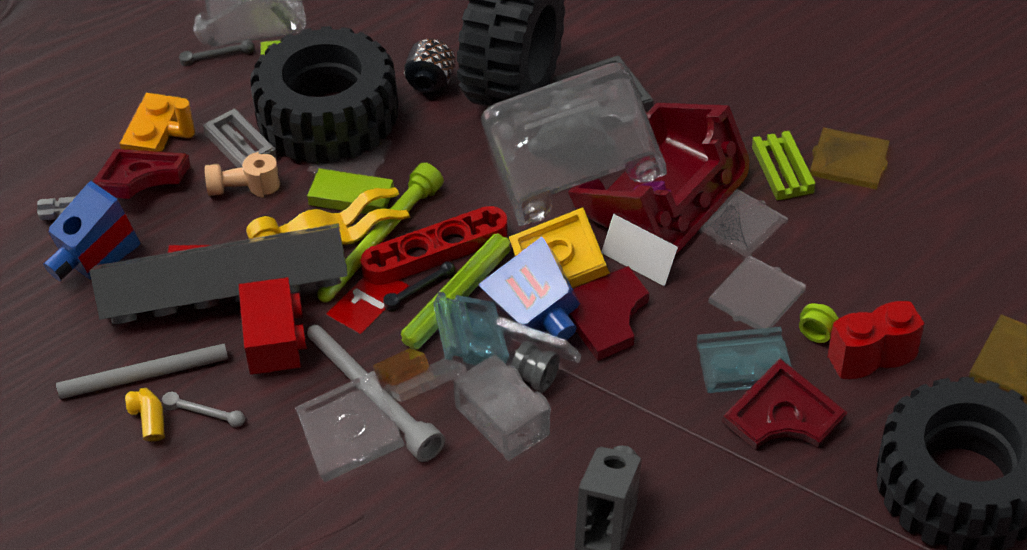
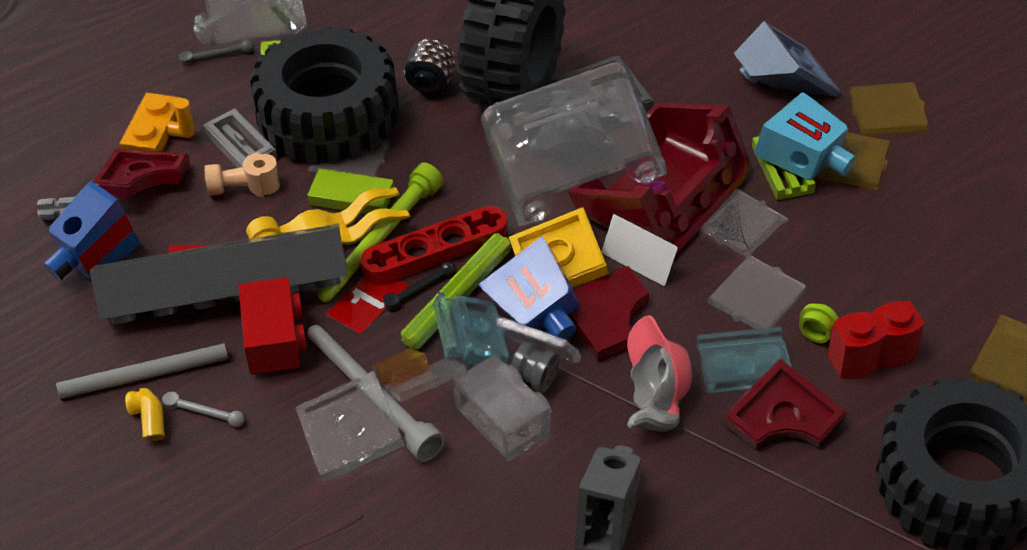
(660, 377): none -> hair
(783, 63): none -> sand blue slope
(805, 140): none -> medium azure torso
(888, 108): none -> clear yellow piece

